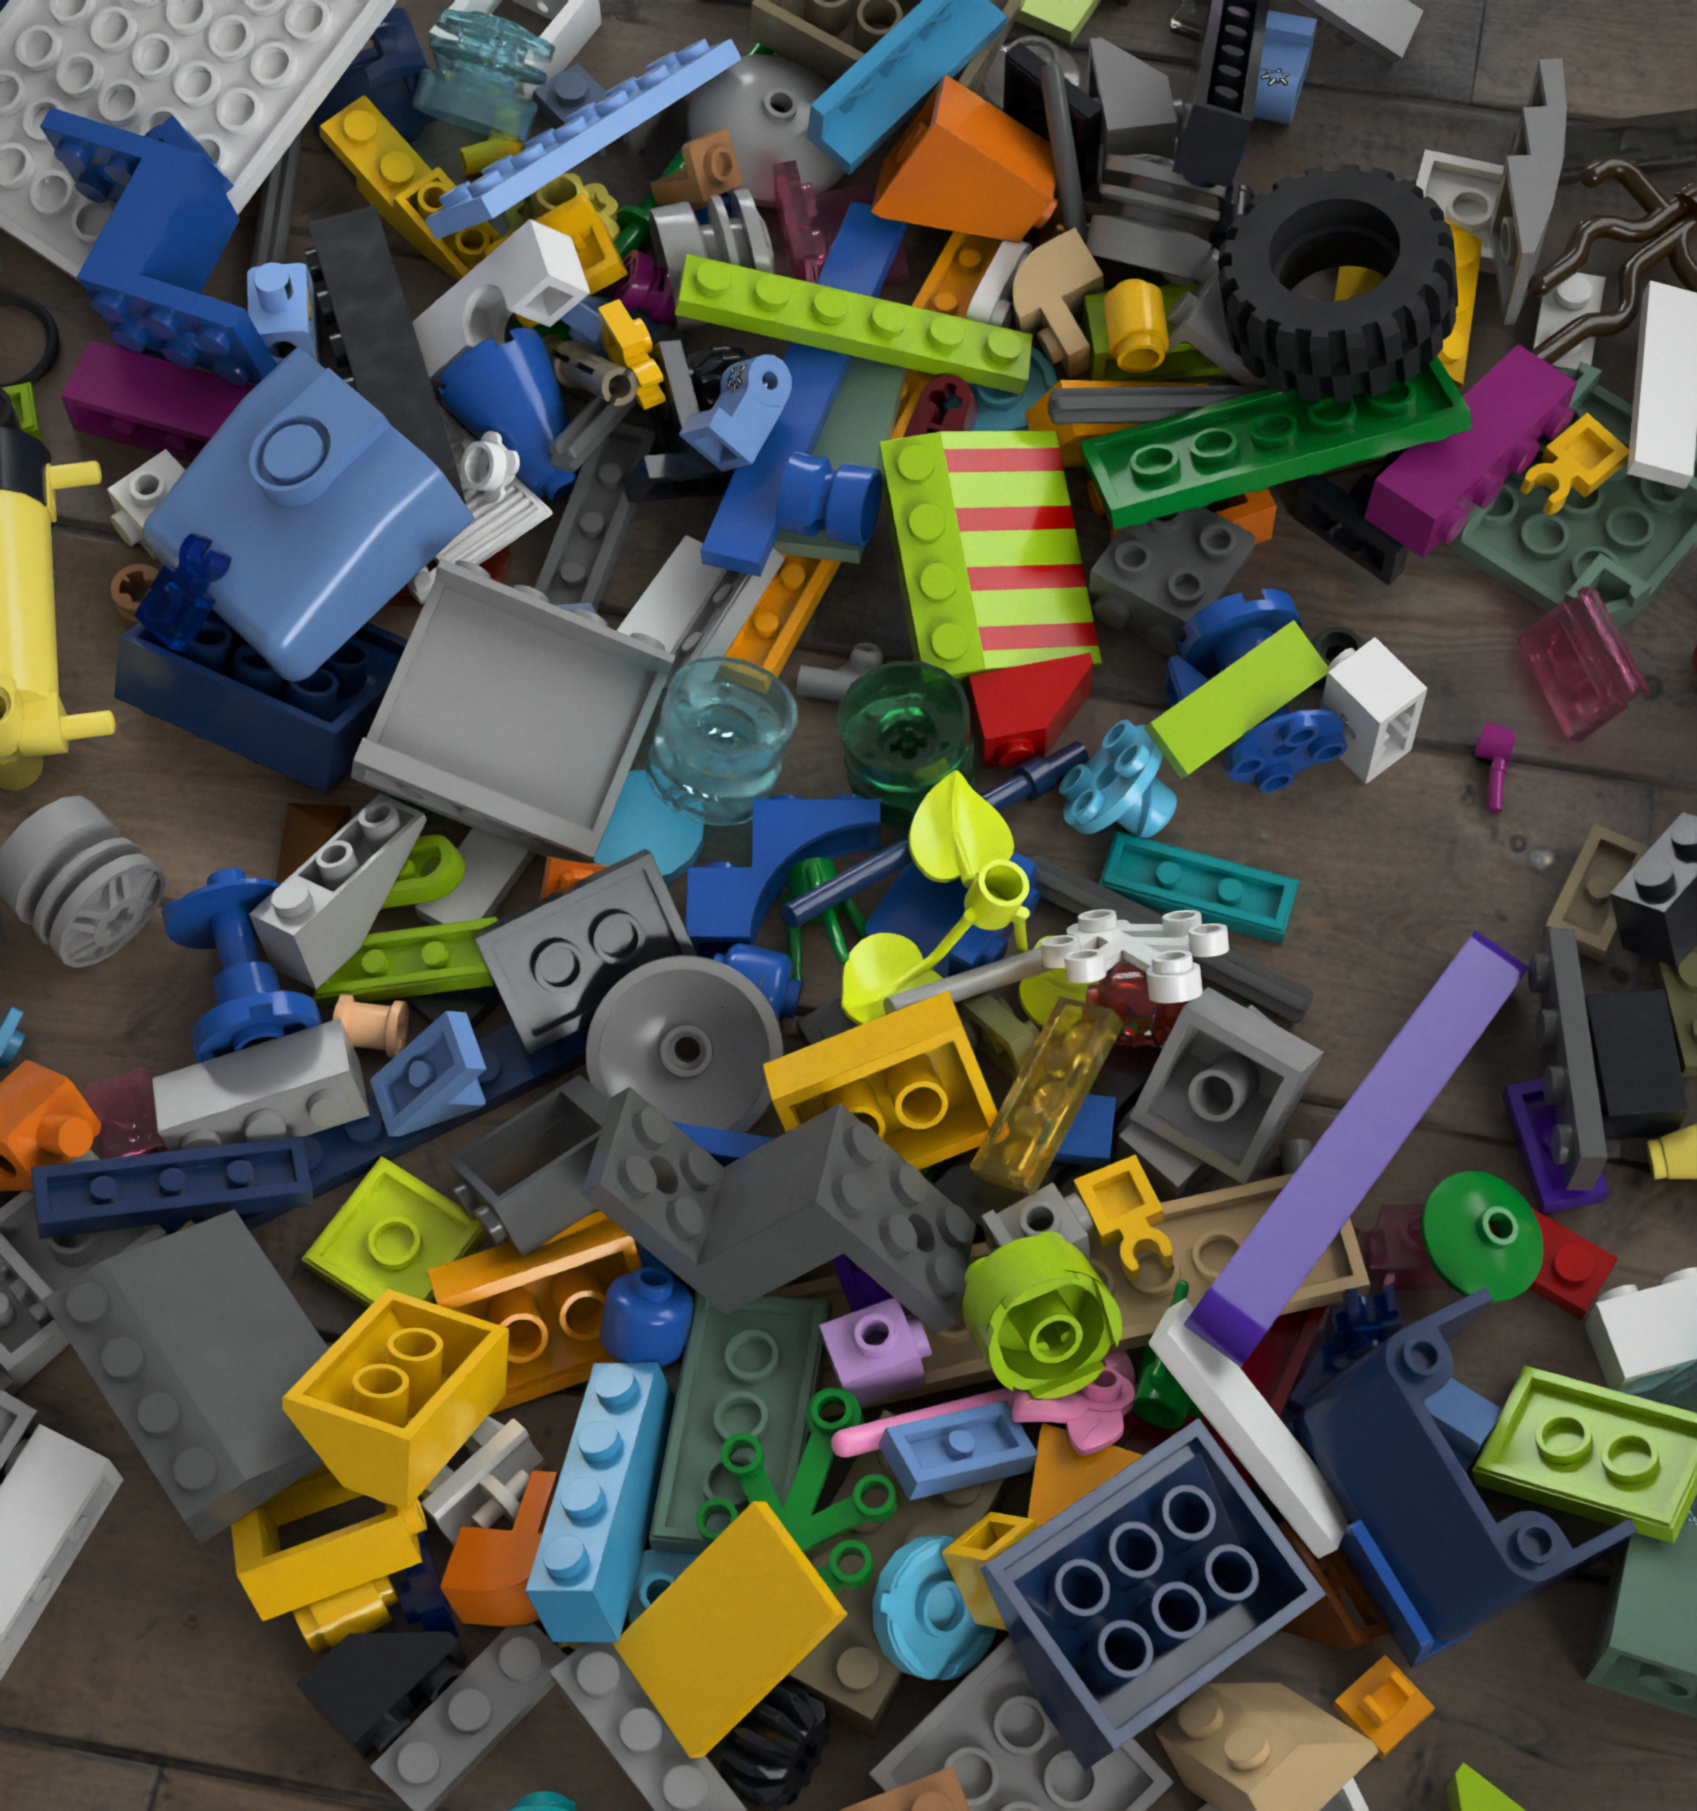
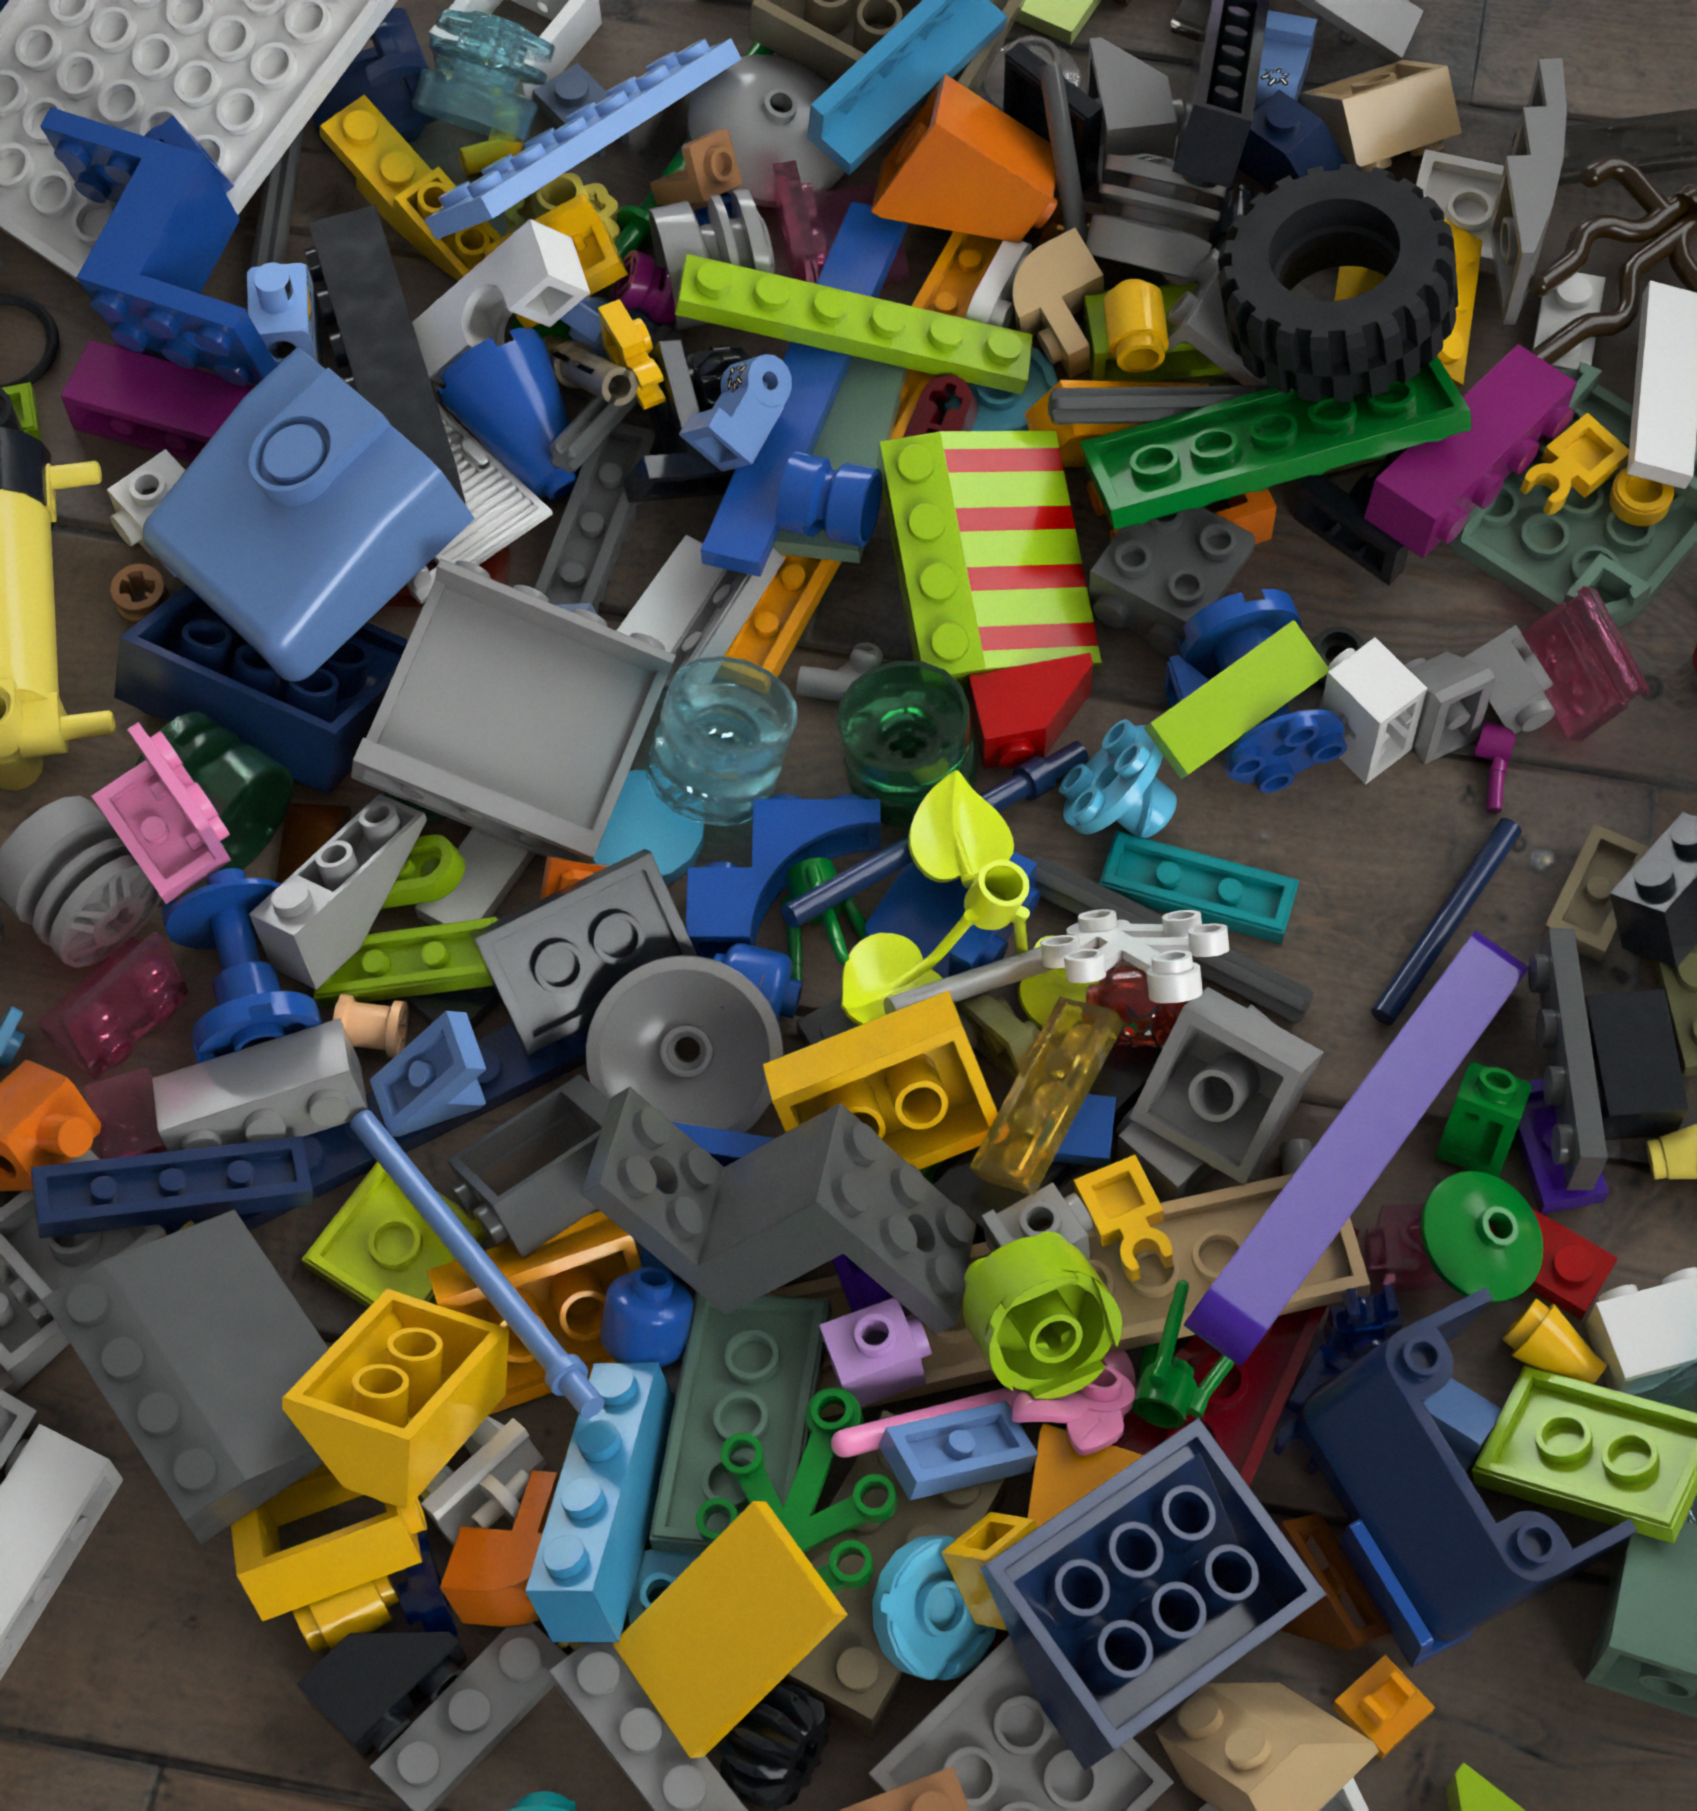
(117, 1005): none -> clear pink bracket
(164, 818): none -> bright pink bracket
(179, 595): clear blue plate -> none
(239, 780): none -> clear green wheel
(489, 466): white plate -> none
(564, 1373): none -> medium blue bar
(1252, 1432): white tile -> none
(1287, 142): none -> dark blue slope
(1387, 112): none -> tan slope
(1446, 921): none -> dark blue bar
(1452, 705): none -> light grey slope
(1483, 1119): none -> green bracket
(1518, 682): none -> light grey brick
(1550, 1343): none -> yellow cone
(1639, 499): none -> yellow tile

